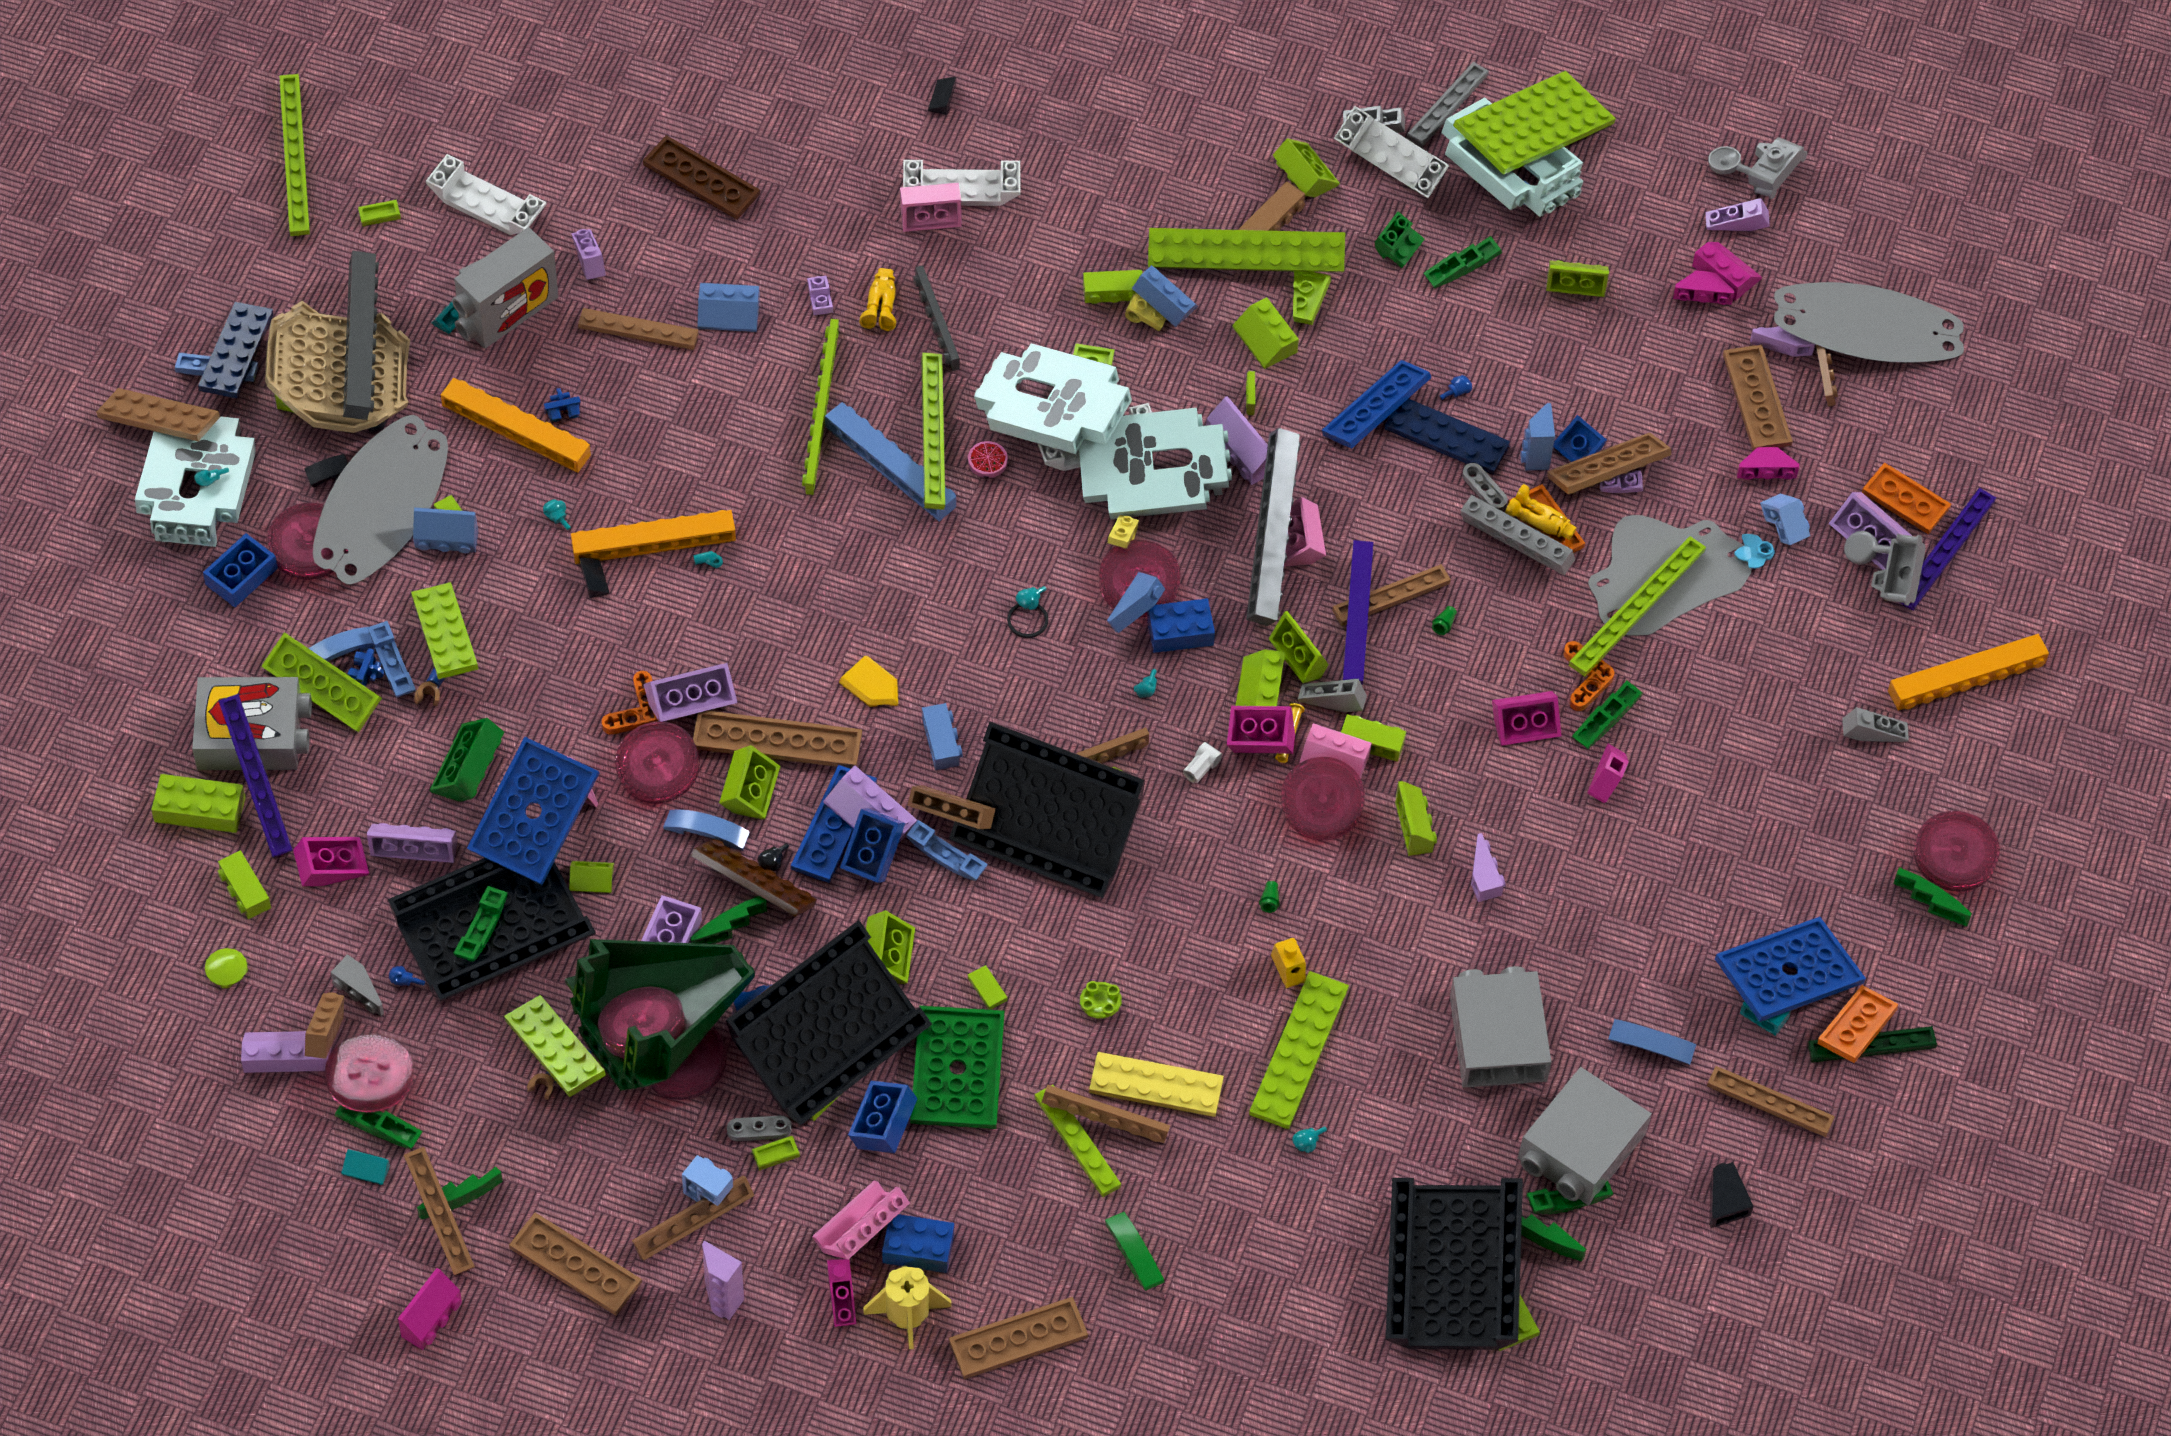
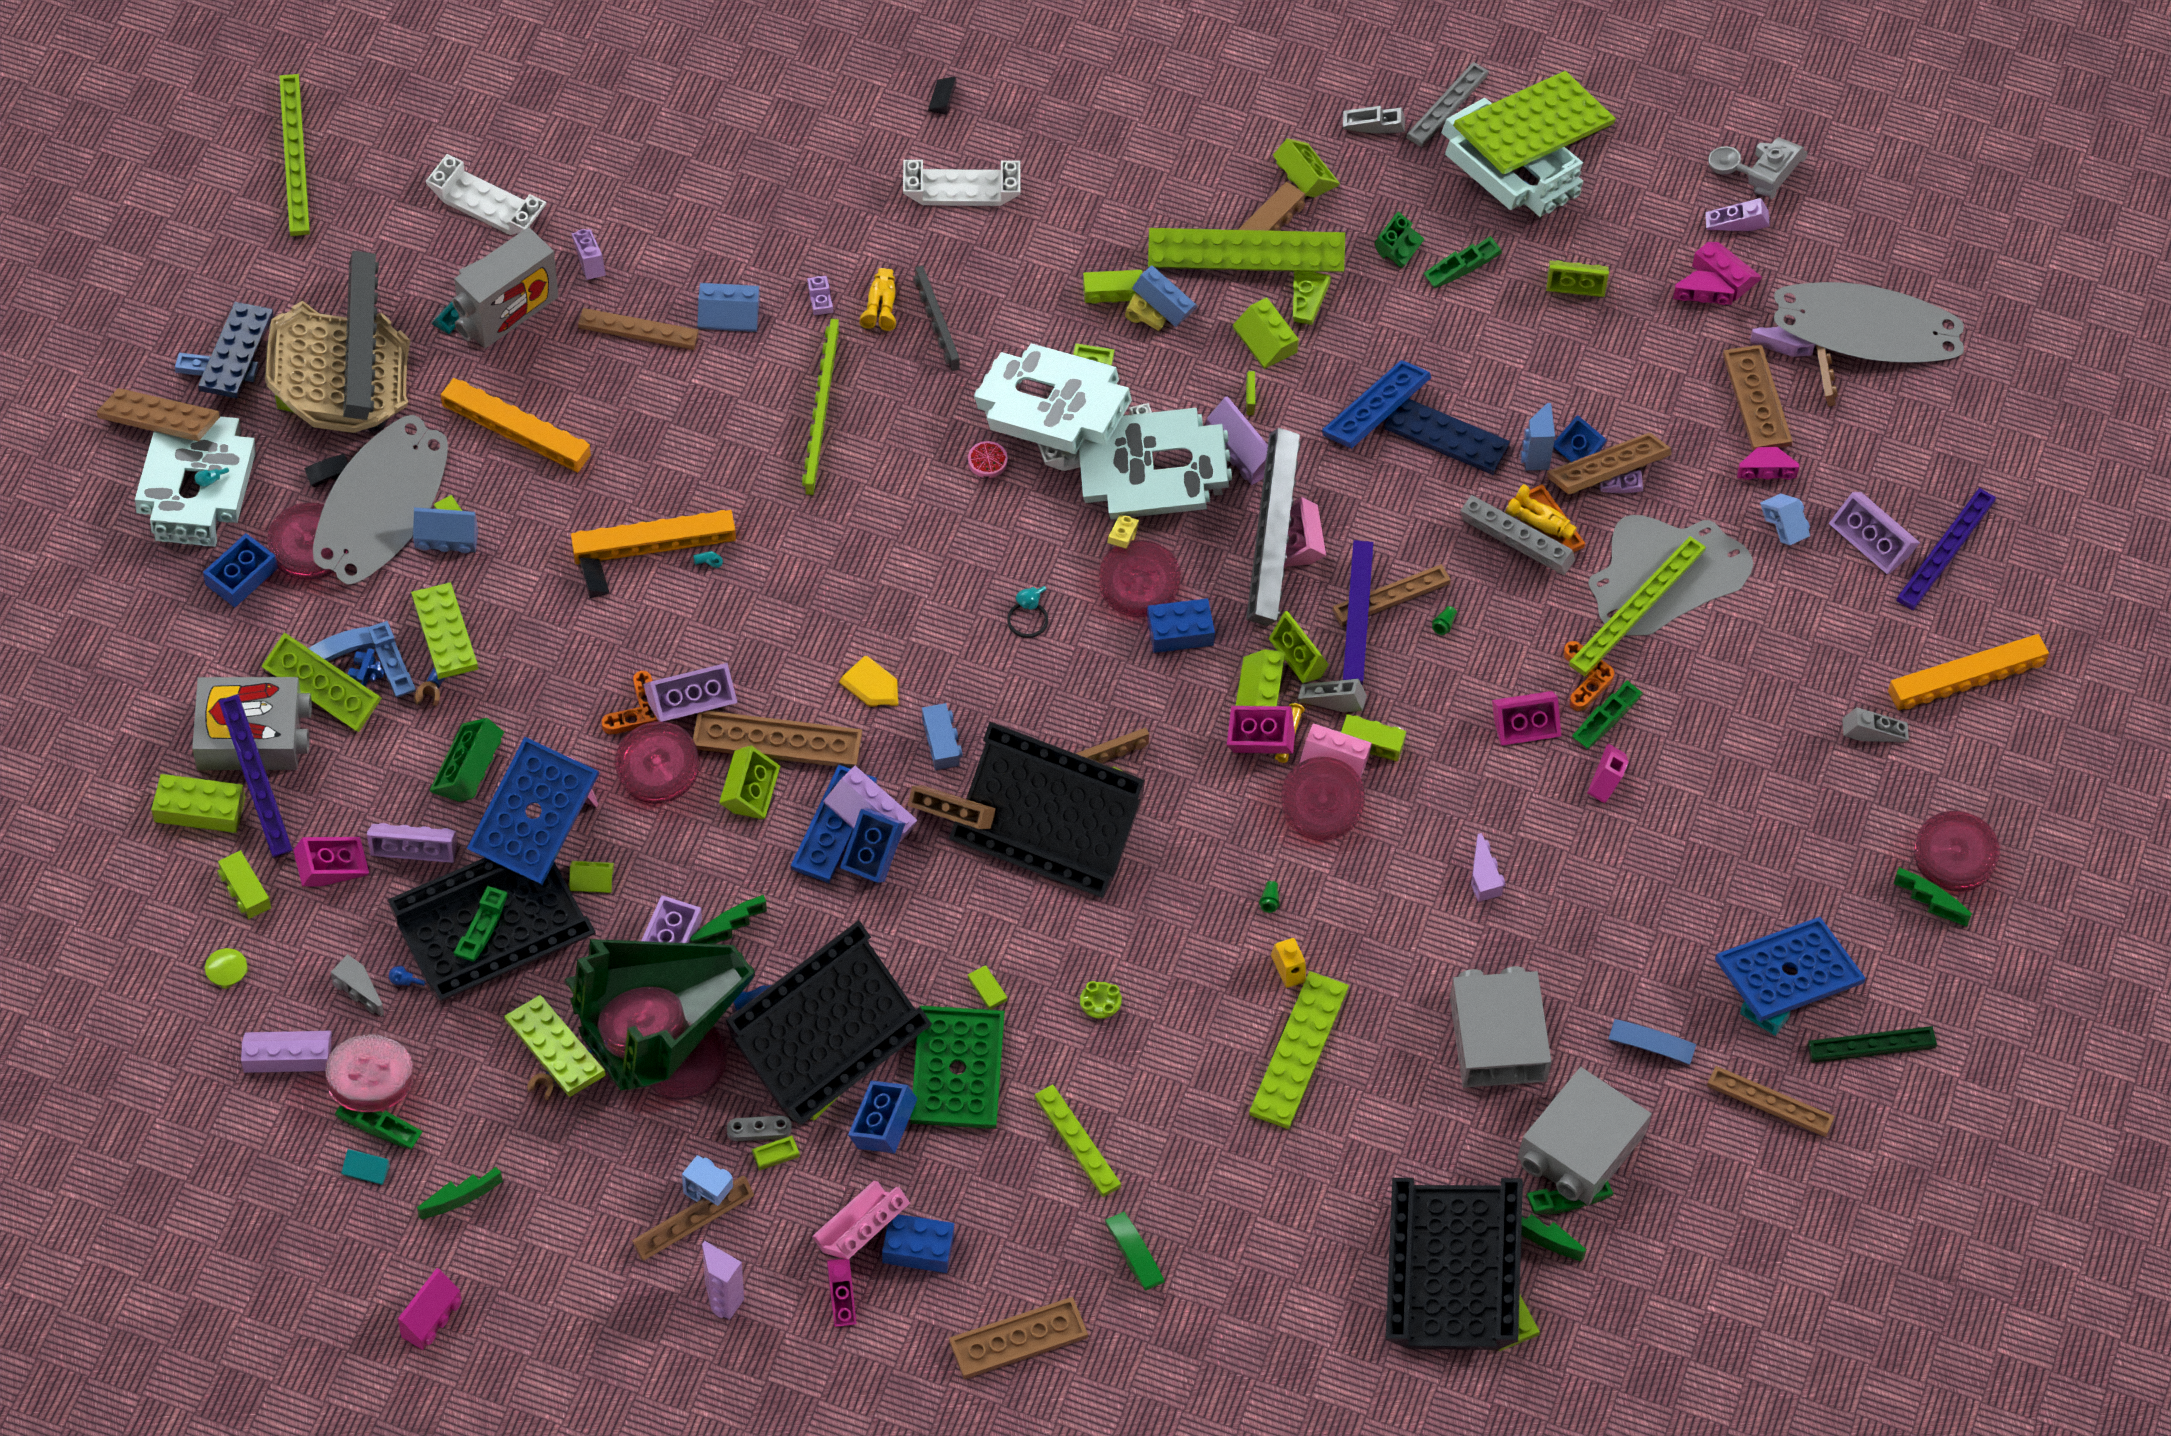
(324, 1025): medium nougat brick -> none
(379, 213): lime tile -> none
(439, 1211): medium nougat plate -> none
(553, 408): blue hips -> none
(555, 512): teal piece -> none
(575, 1263): medium nougat plate -> none
(701, 177): reddish brown plate -> none
(708, 826): medium blue slope -> none
(754, 877): reddish brown plate -> none
(771, 858): black piece -> none
(884, 456): medium blue brick -> none
(892, 942): lime slope -> none
(907, 1299): light yellow brick -> none
(930, 207): bright pink slope -> none
(933, 431): lime plate -> none
(945, 854): medium blue slope -> none
(1105, 1114): medium nougat plate -> none
(1137, 600): medium blue slope -> none
(1148, 686): teal piece -> none
(1156, 1084): light yellow plate -> none
(1205, 758): white piece -> none
(1306, 1139): teal piece -> none
(1391, 152): white slope -> none
(1414, 819): lime slope -> none
(1458, 386): blue piece -> none
(1484, 481): light grey plate -> none
(1728, 1196): black slope -> none
(1753, 550): medium azure plate -> none
(1858, 1023): orange plate -> none
(1903, 564): light grey piece -> none
(1906, 498): orange plate -> none

